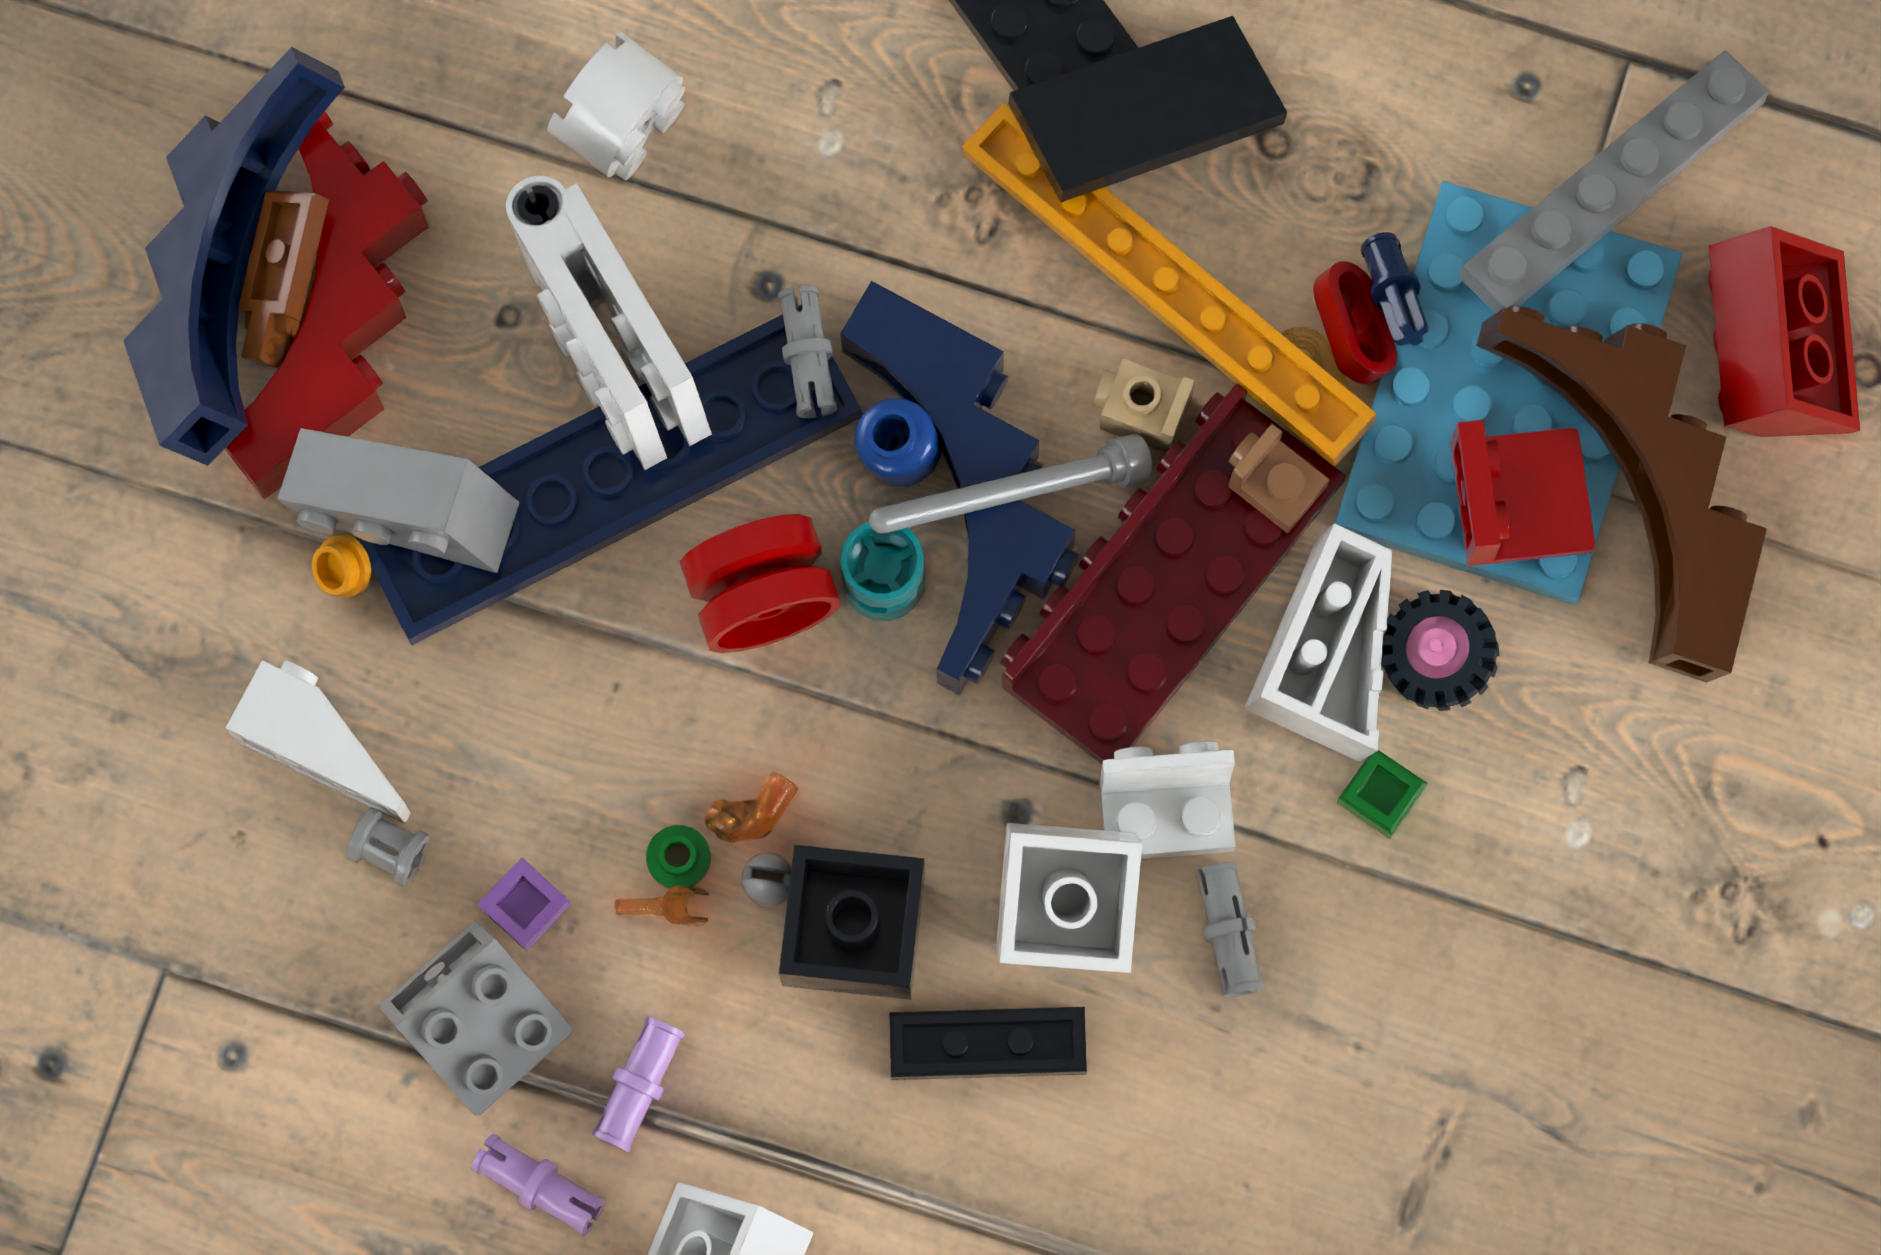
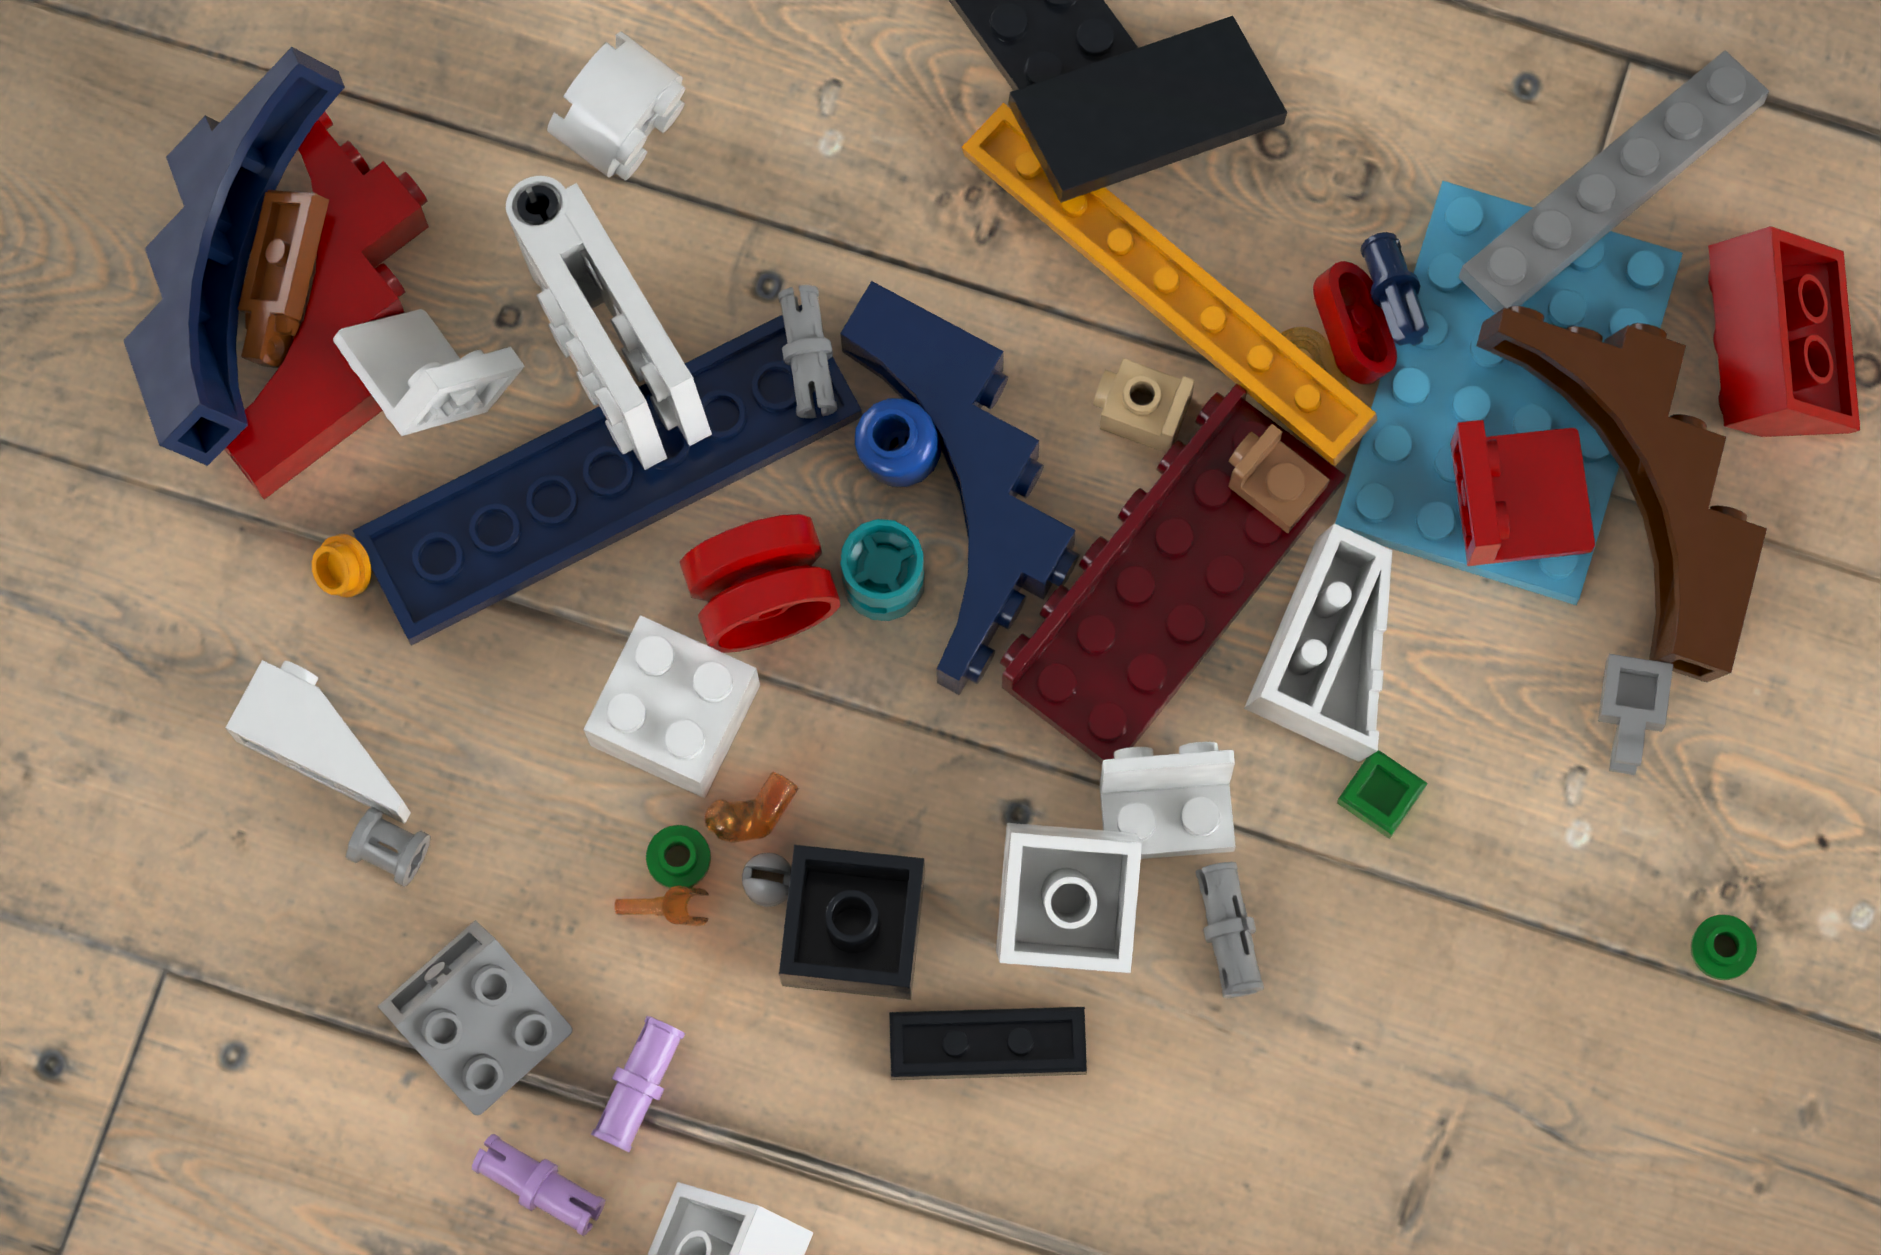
(398, 498): light grey wedge -> none
(420, 375): none -> white bracket
(524, 904): medium lavender plate -> none
(672, 706): none -> white brick
(1122, 461): light grey piece -> none
(1439, 650): black wheel -> none
(1635, 700): none -> light grey plate
(1710, 961): none -> green plate

